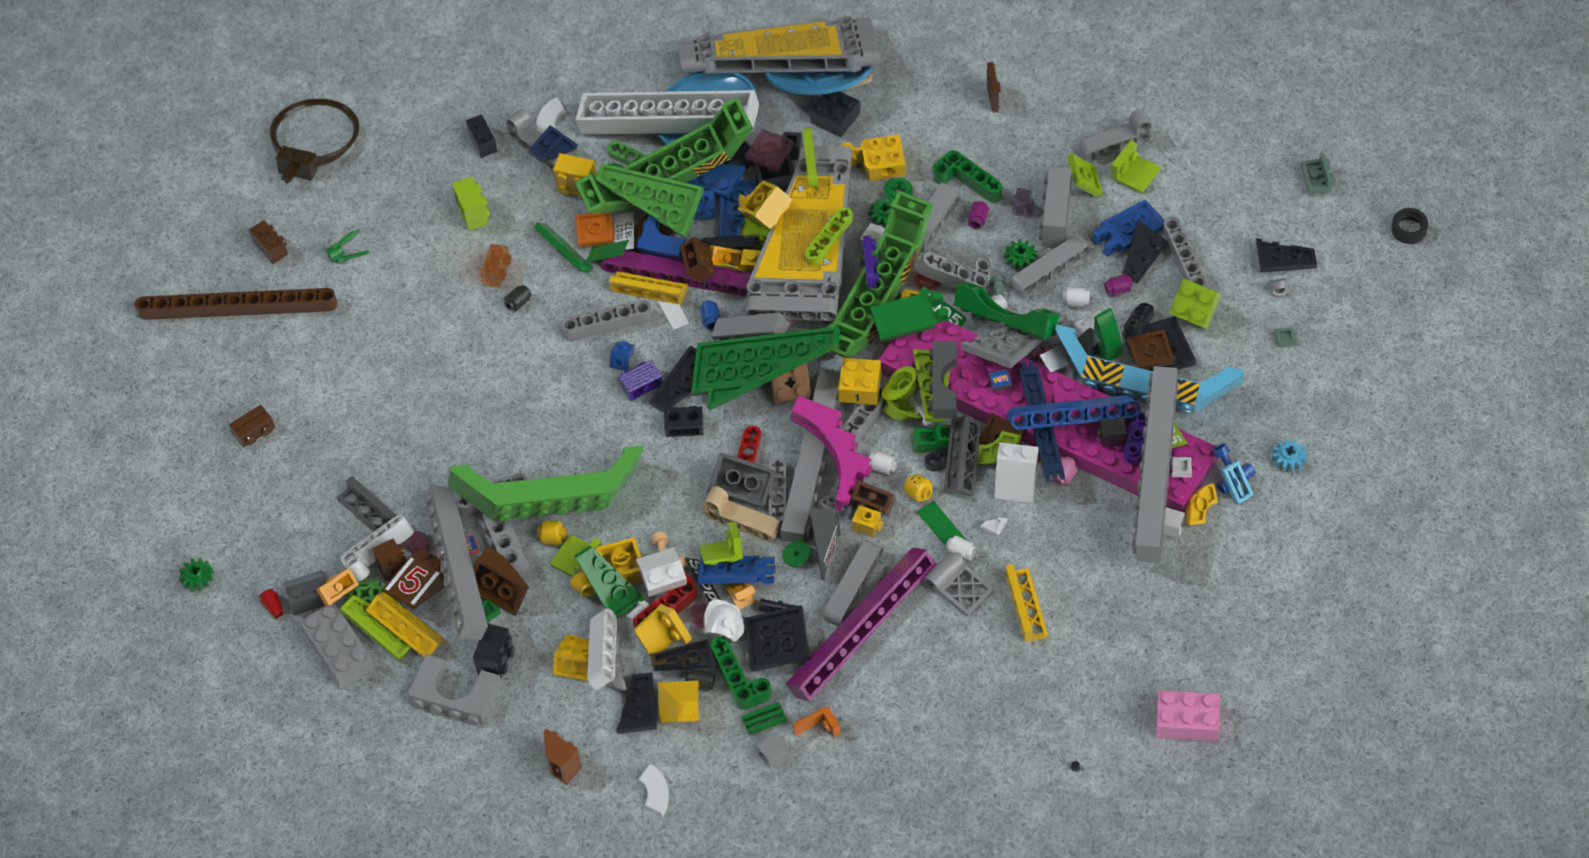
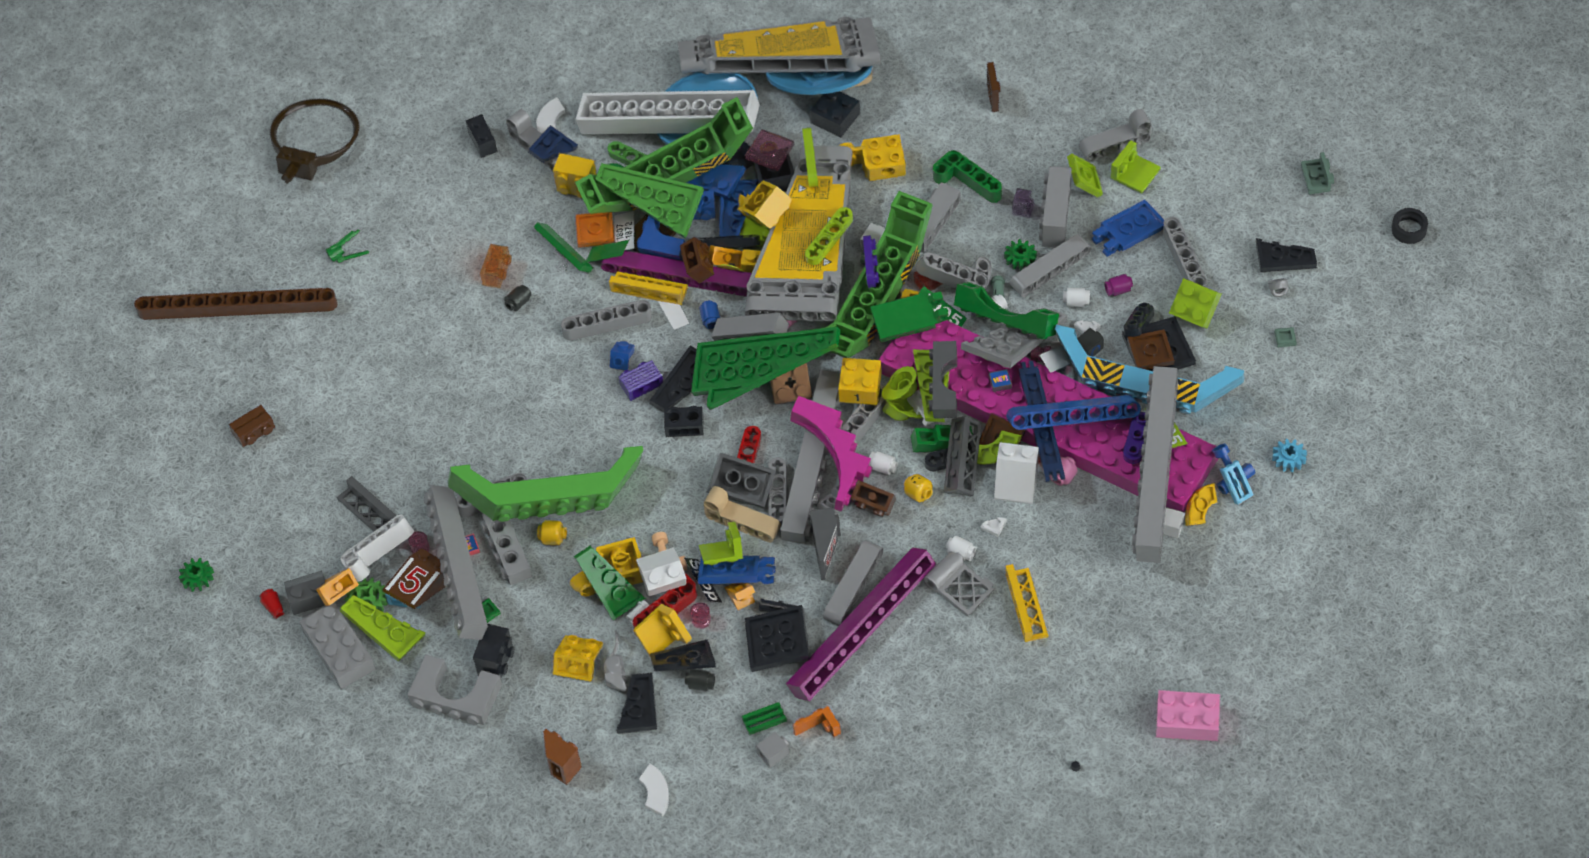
(268, 241): reddish brown brick -> none
(389, 558): reddish brown brick -> none
(405, 624): yellow fence -> none
(471, 203): lime brick -> none
(499, 581): reddish brown slope -> none
(564, 558): lime bracket -> none
(602, 649): white beam -> none
(678, 701): yellow slope -> none
(723, 620): white helmet -> none
(734, 672): green beam -> none
(796, 553): green piece -> none
(797, 138): pearl dark grey brick -> none
(867, 521): yellow brick -> none
(880, 211): green gear -> none
(892, 185): green gear -> none
(939, 522): green sticker -> none
(978, 214): magenta brick -> none
(1107, 335): green slope -> none
(1112, 432): pearl dark grey brick -> none
(1144, 250): black wing -> none
(1181, 467): white tile -> none

